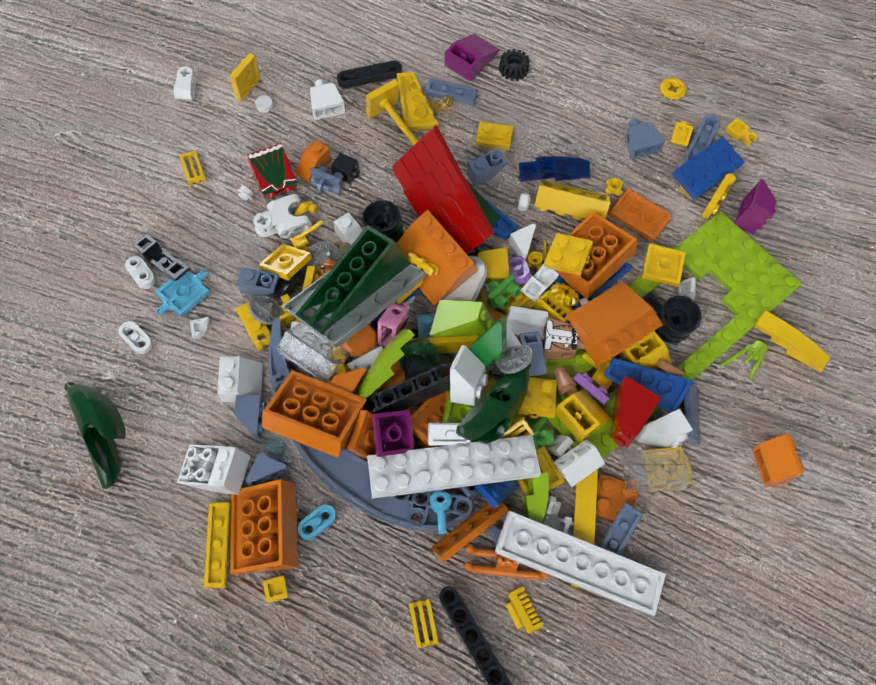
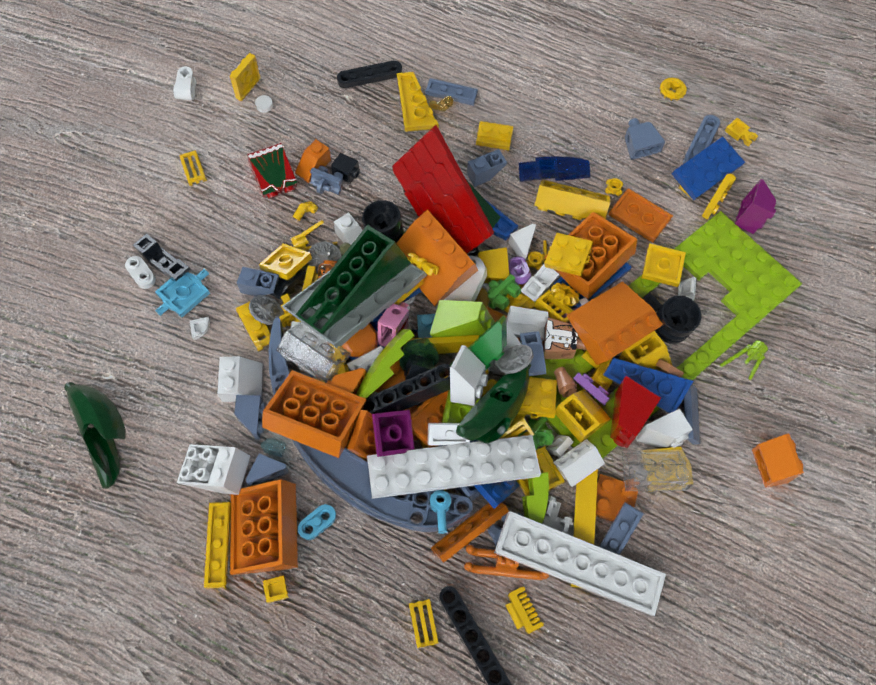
(136, 338): white plate -> none
(245, 193): white plate -> none
(279, 218): white piece -> none
(326, 100): white torso -> none
(384, 99): yellow tile -> none
(469, 56): magenta slope -> none
(514, 72): black tyre -> none
(524, 202): white tile -> none
(681, 134): yellow bracket -> none
(794, 341): yellow slope -> none

